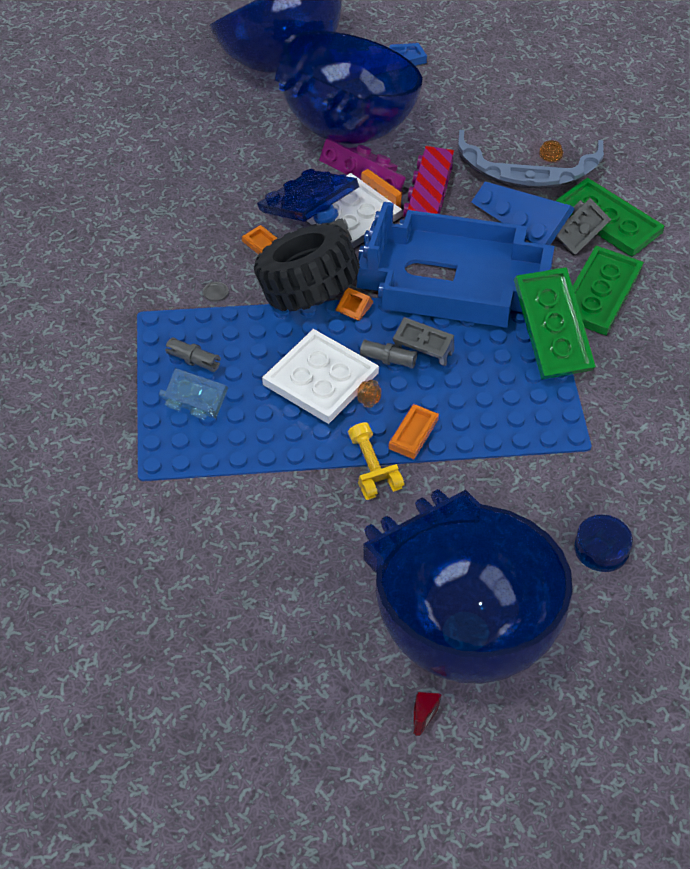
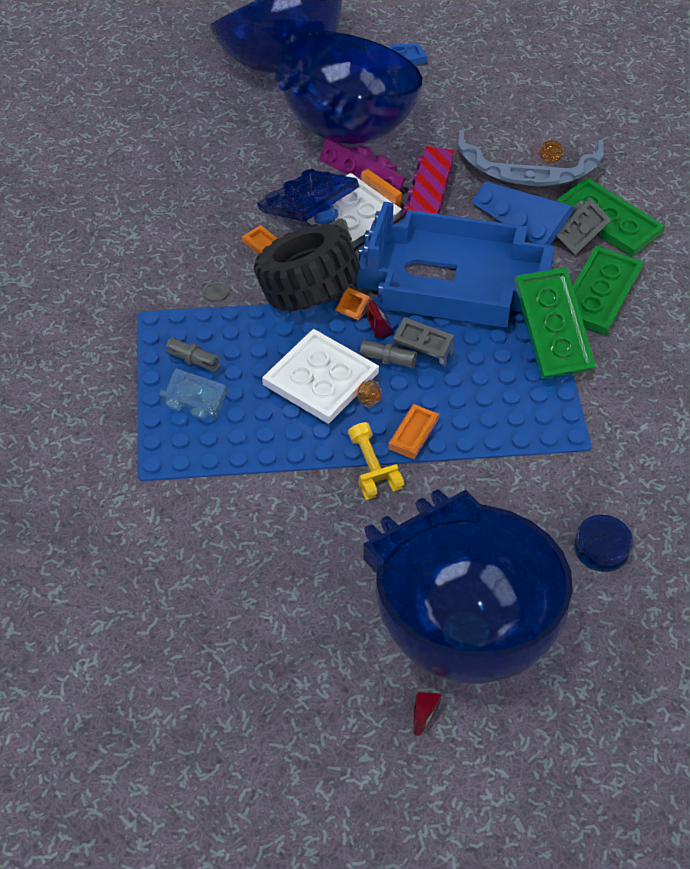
(378, 321): none -> dark red slope

